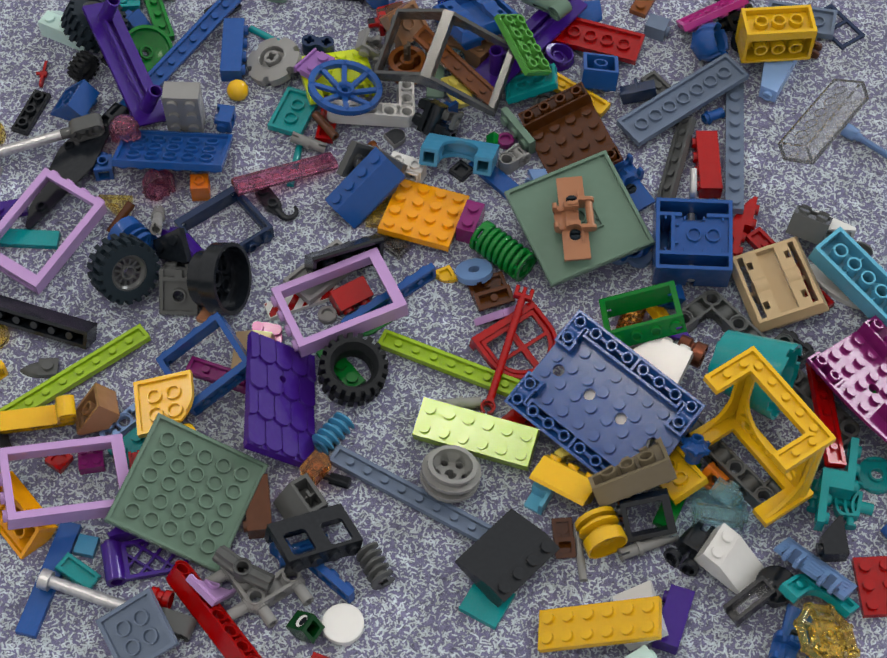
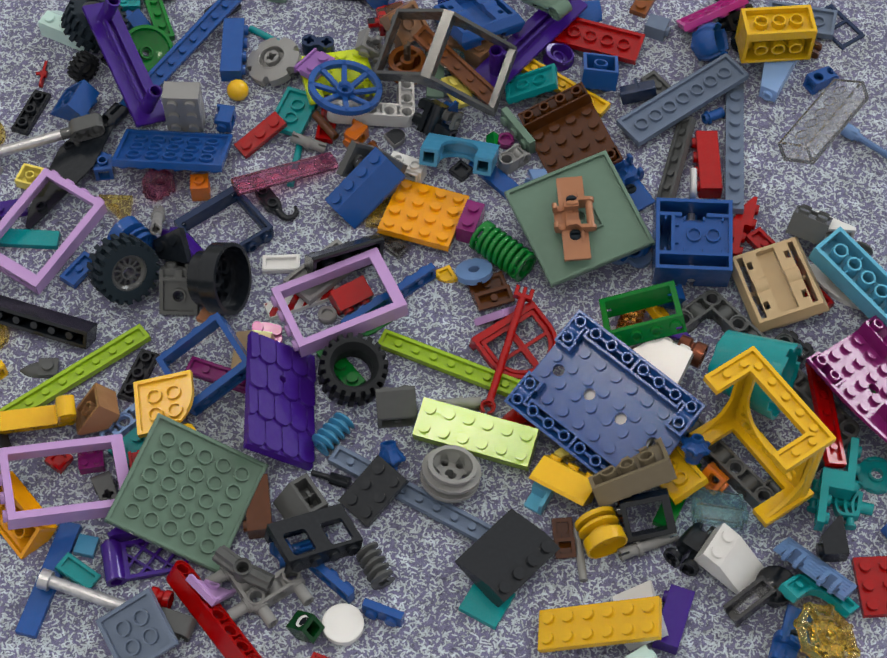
(27, 175): none -> light yellow piece
(76, 271): none -> blue plate
(104, 486): none -> dark grey piece
(124, 128): clear pink hair -> none
(125, 211): reddish brown piece -> none
(144, 366): none -> black tile
(260, 135): none -> red plate
(280, 263): none -> white tile
(316, 466): clear orange brick -> none
(357, 132): none -> orange brick
(373, 491): none -> black plate
(390, 616): none -> blue plate
(391, 453): none -> blue rock
(396, 406): none -> dark grey slope
(523, 44): bright green tile -> none
(726, 493): clear light blue brick -> none
(819, 79): none -> blue leg

